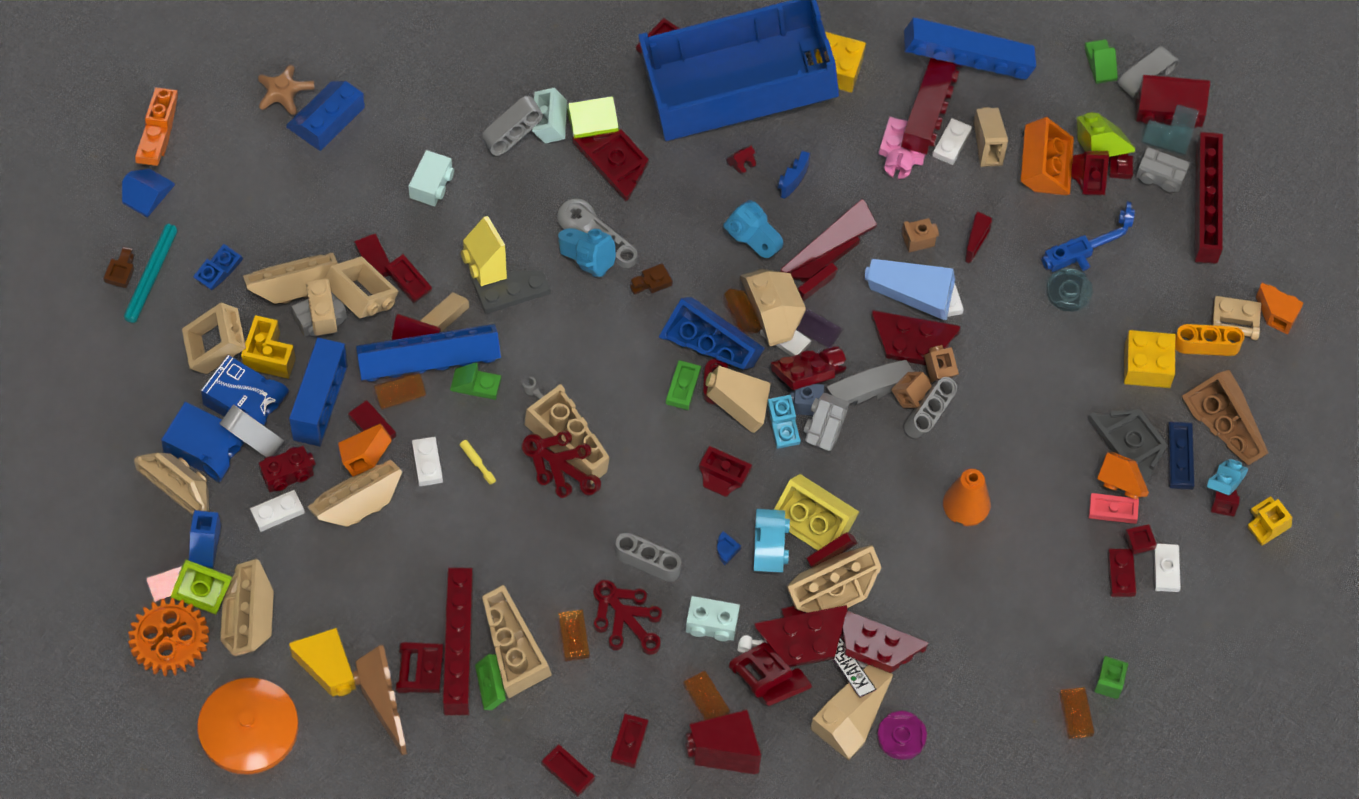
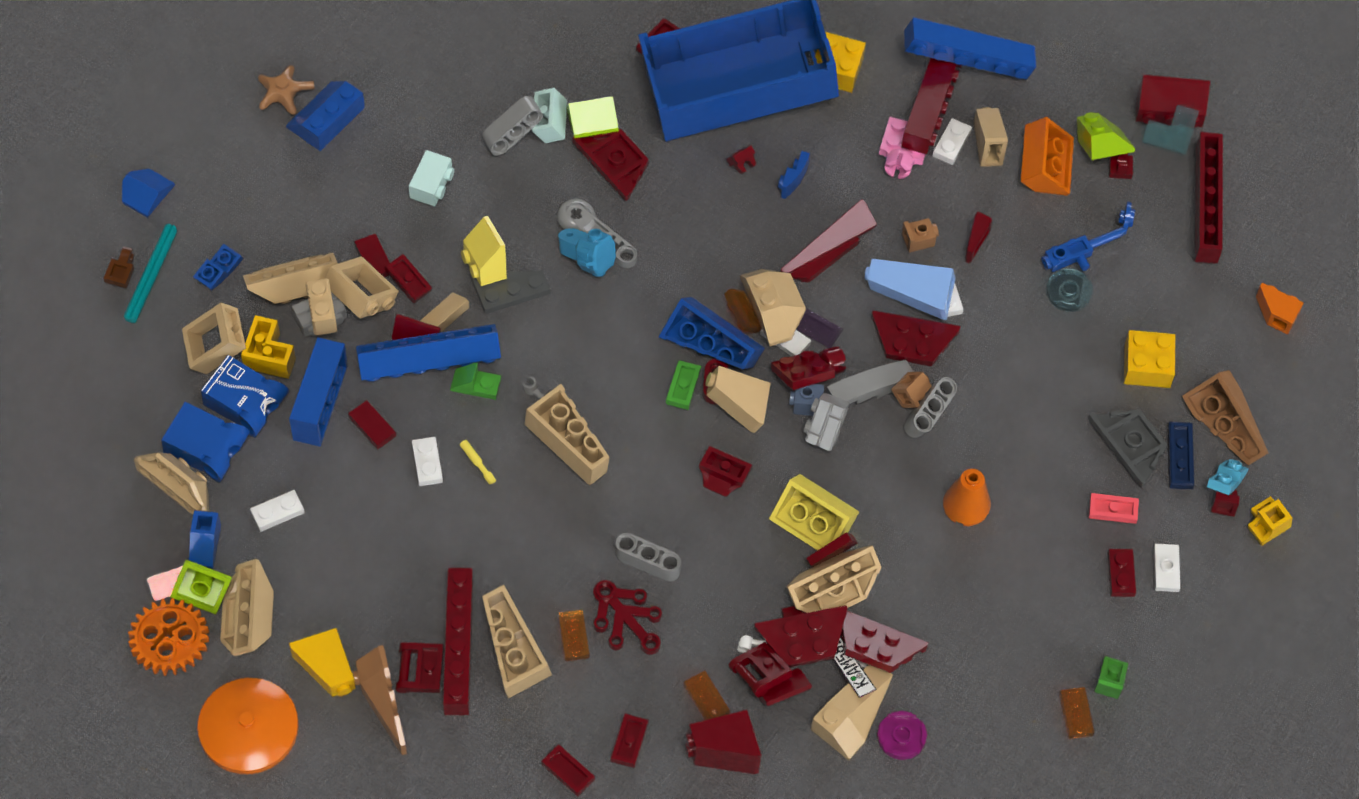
(157, 127): orange slope -> none
(251, 431): light grey beam -> none
(287, 468): dark red brick -> none
(358, 495): tan wedge -> none
(364, 449): orange slope -> none
(400, 390): clear orange plate -> none
(490, 682): bright green plate -> none
(558, 463): dark red plant -> none
(653, 278): reddish brown plate -> none
(712, 618): light aqua brick -> none
(727, 548): blue tile -> none
(750, 225): dark azure piece -> none
(770, 540): medium azure brick -> none
(783, 421): medium azure slope -> none
(817, 281): dark red tile -> none
(947, 363): medium nougat brick -> none
(1091, 171): dark red slope -> none
(1102, 61): bright green slope -> none
(1123, 474): orange slope -> none
(1140, 539): dark red tile -> none
(1157, 63): light grey beam -> none
(1162, 170): light grey brick -> none
(1199, 345): light orange beam -> none
(1238, 312): tan plate -> none

